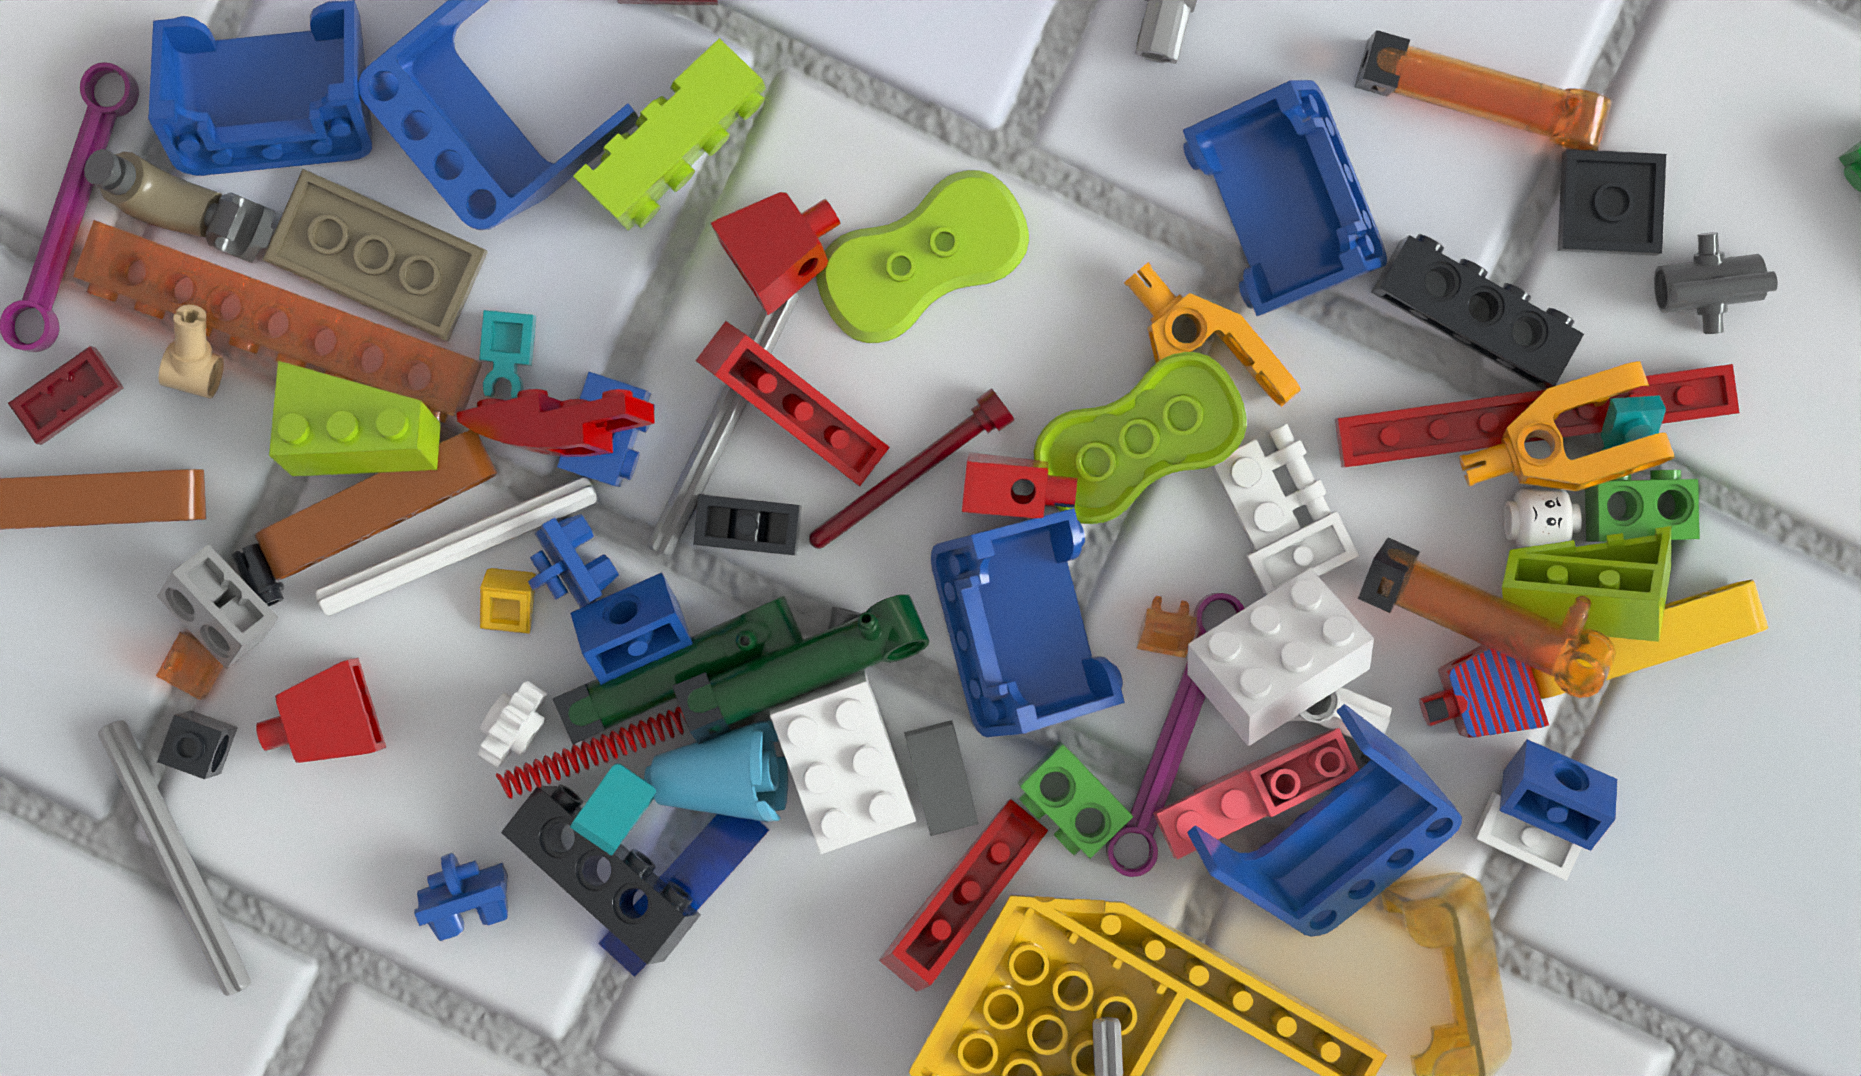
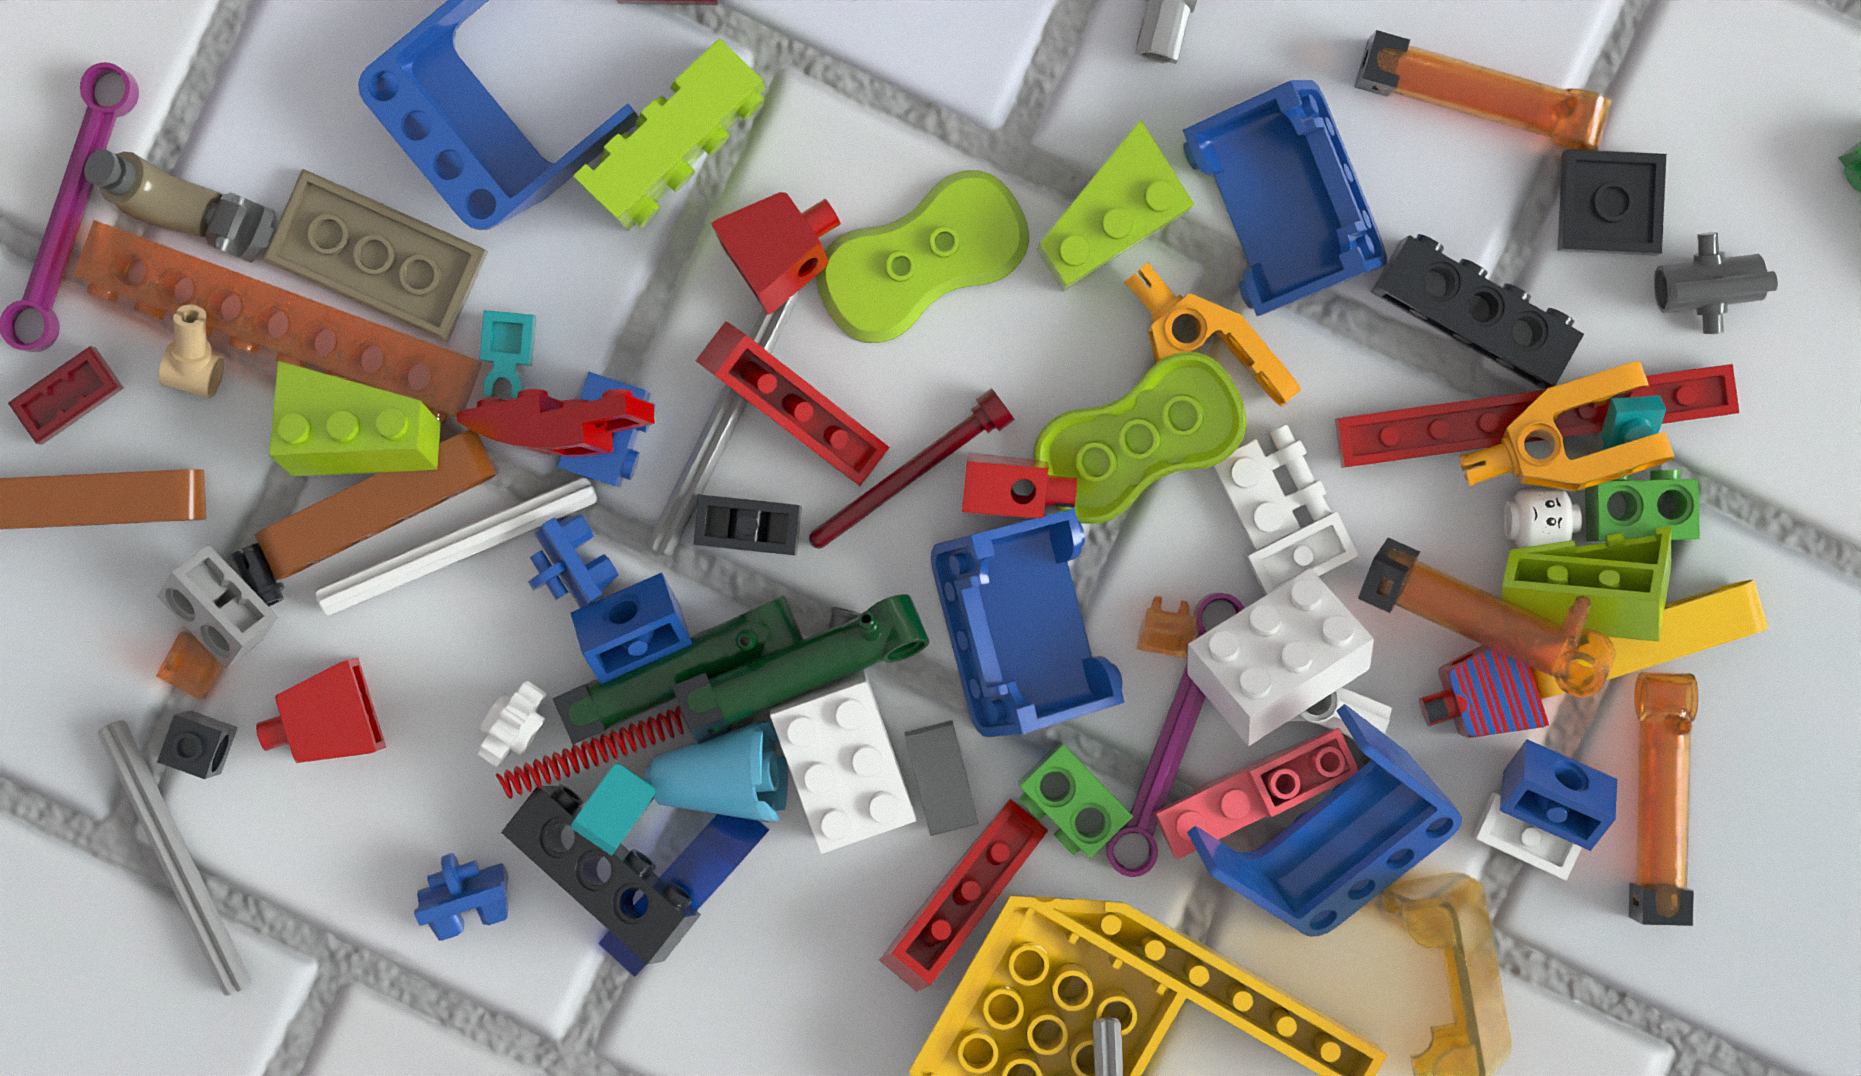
(260, 96): blue windscreen -> none
(506, 600): yellow slope -> none
(1116, 210): none -> lime wedge
(1665, 709): none -> clear orange piece

